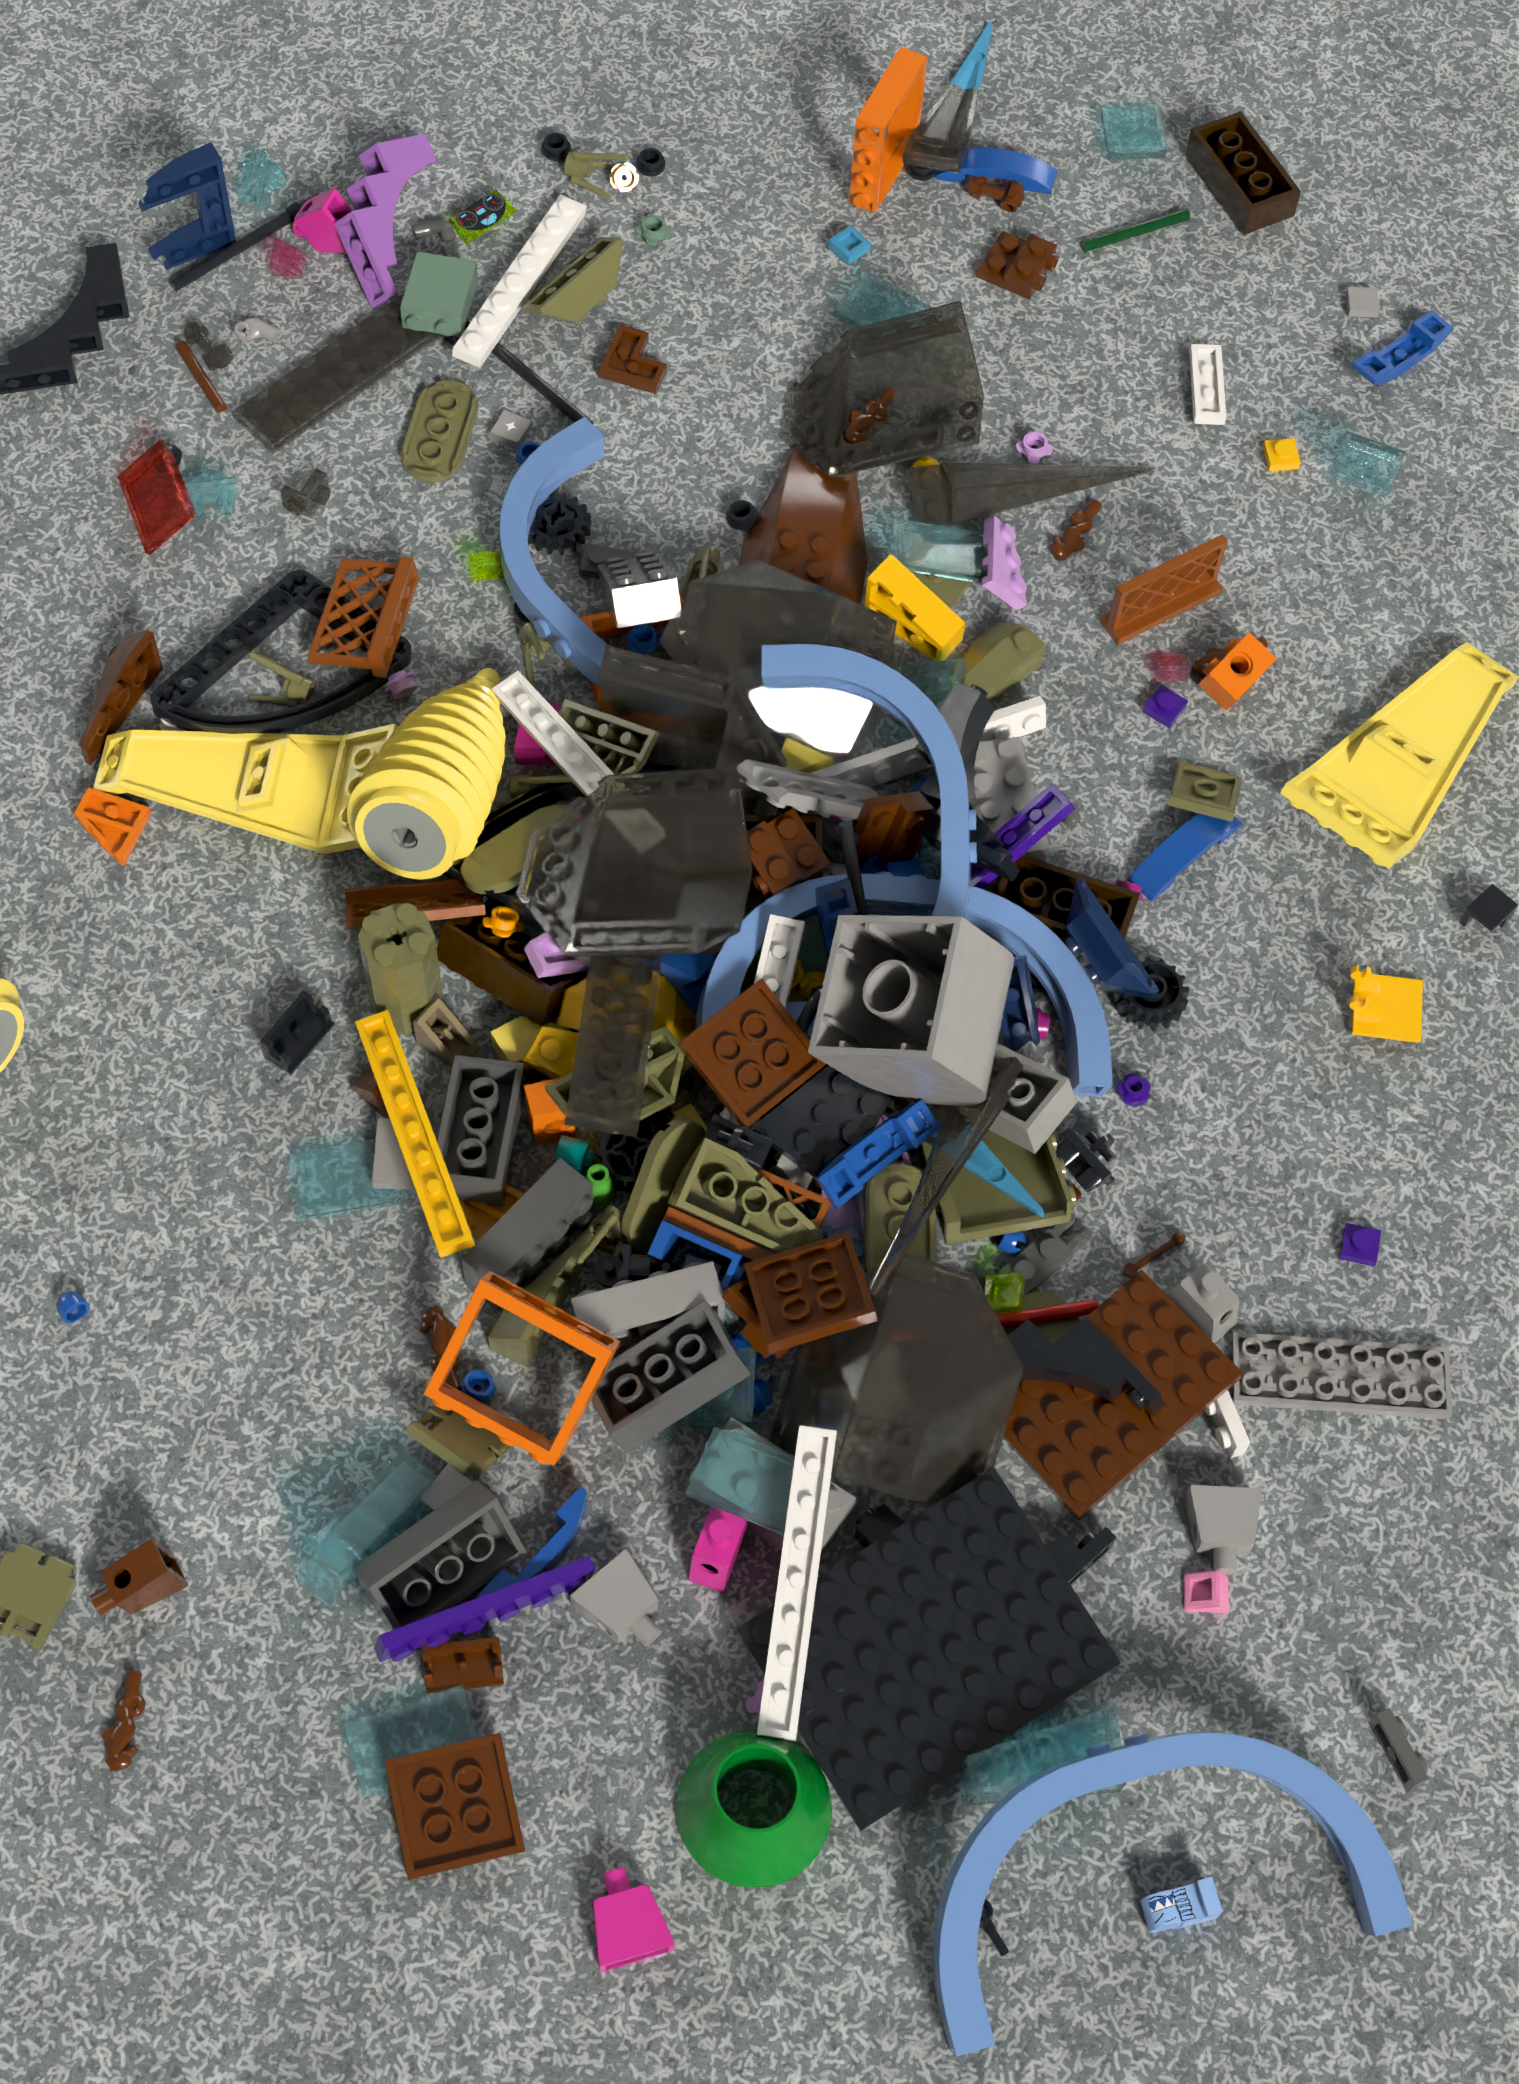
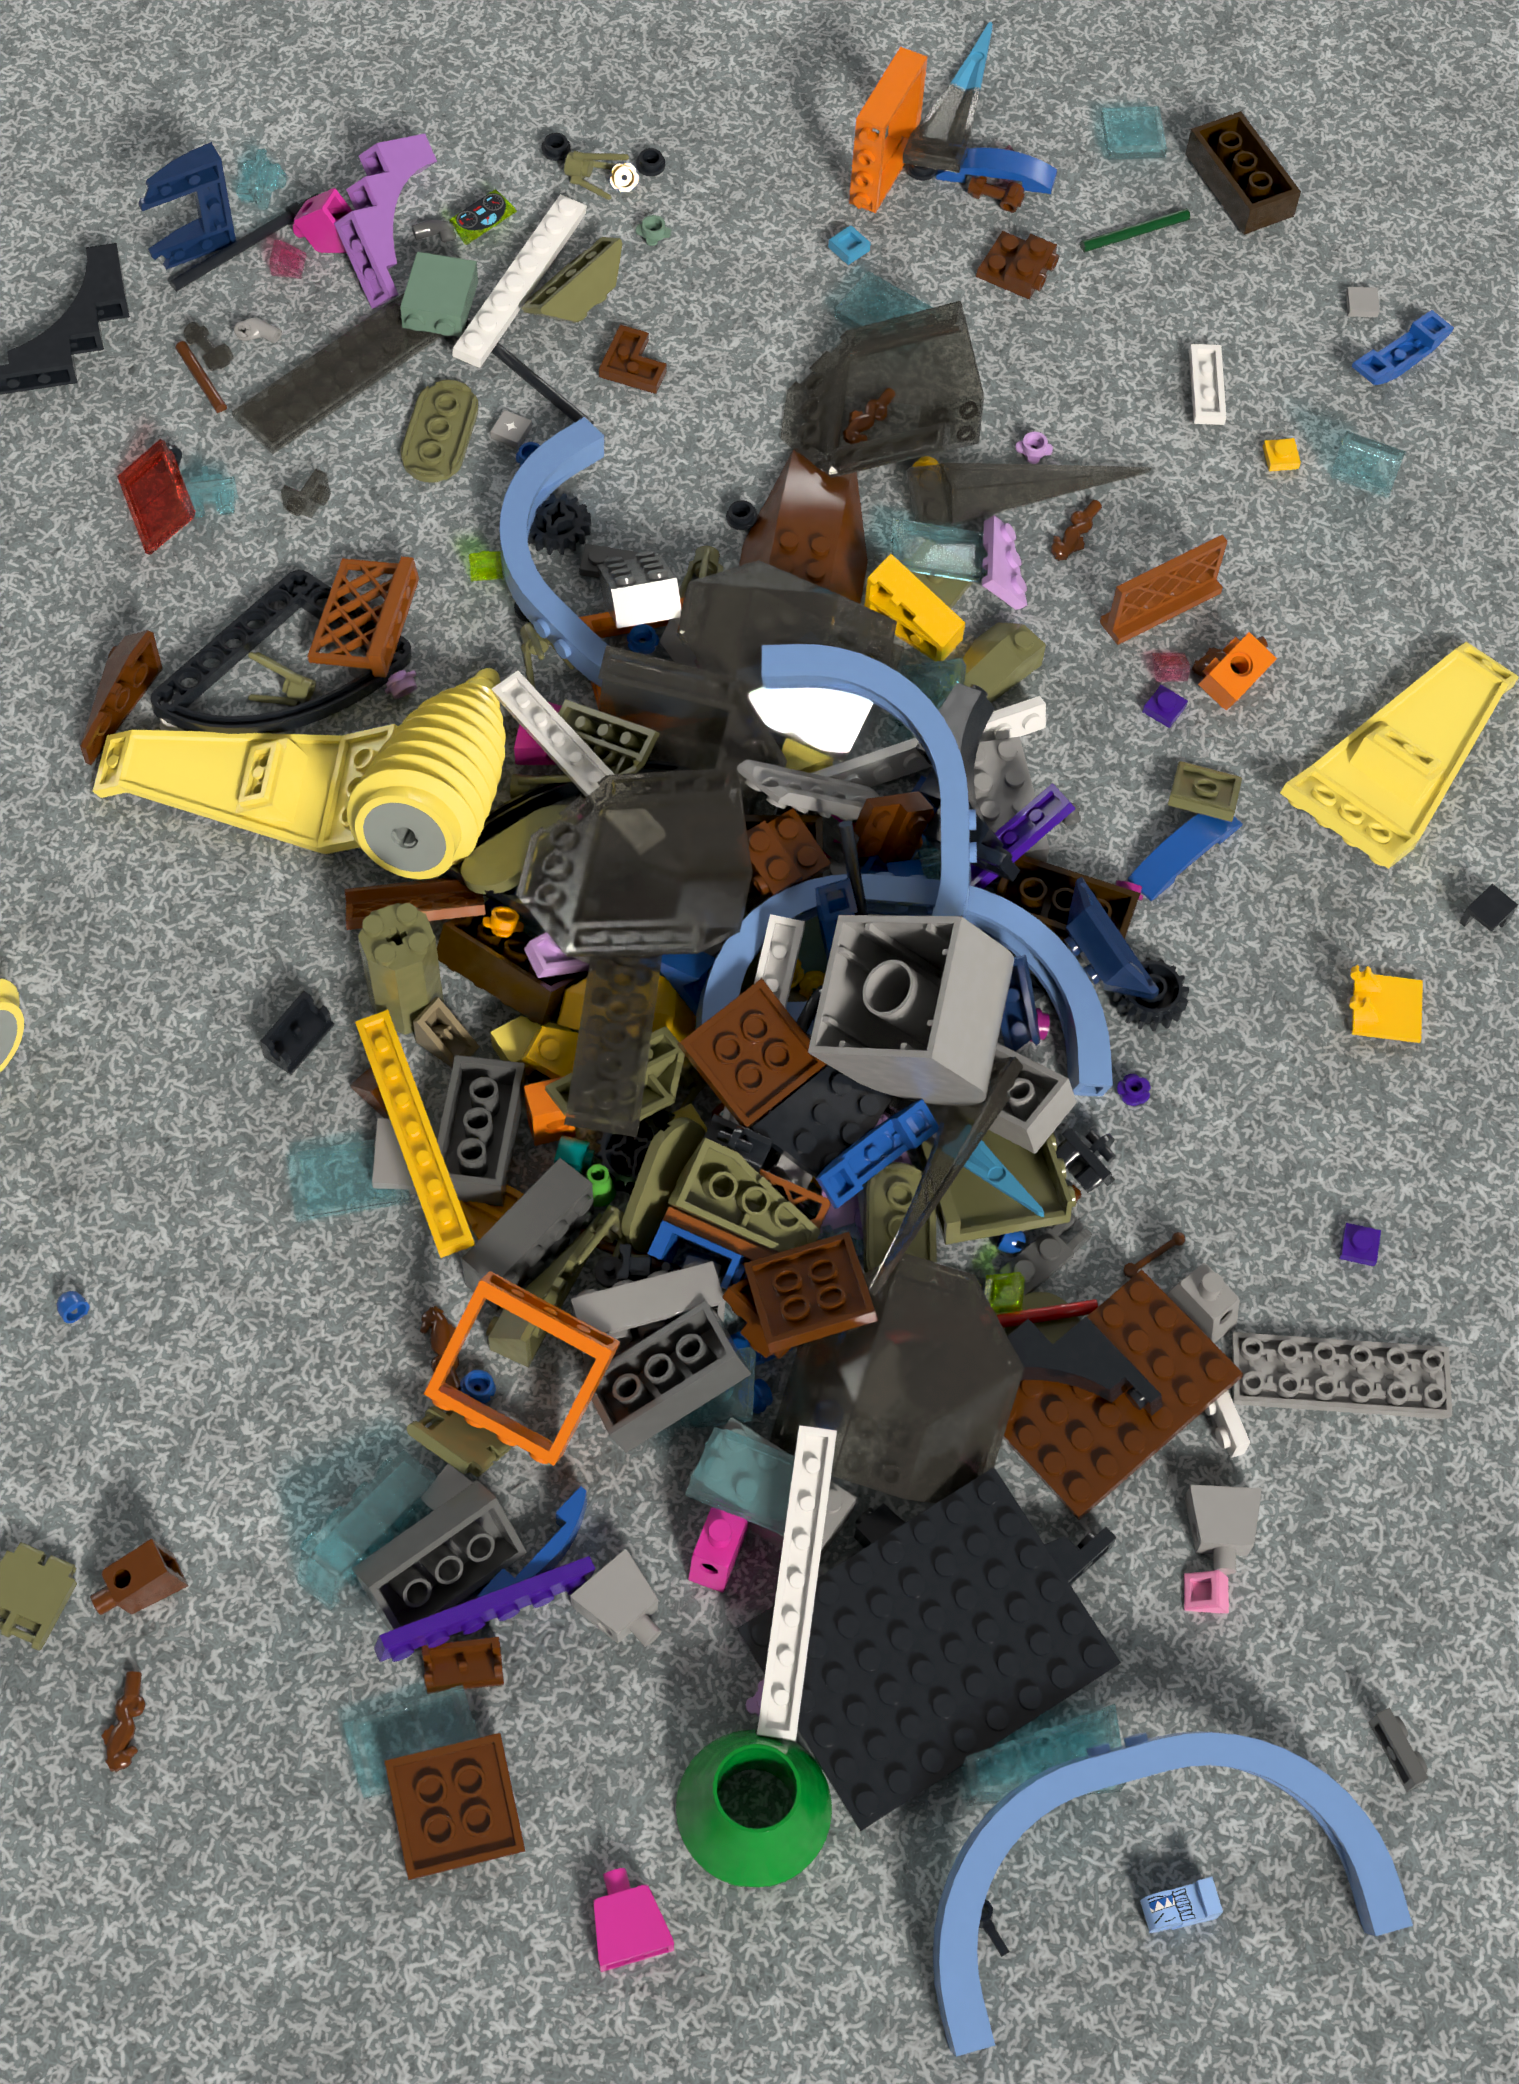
(112, 822): orange wing -> none

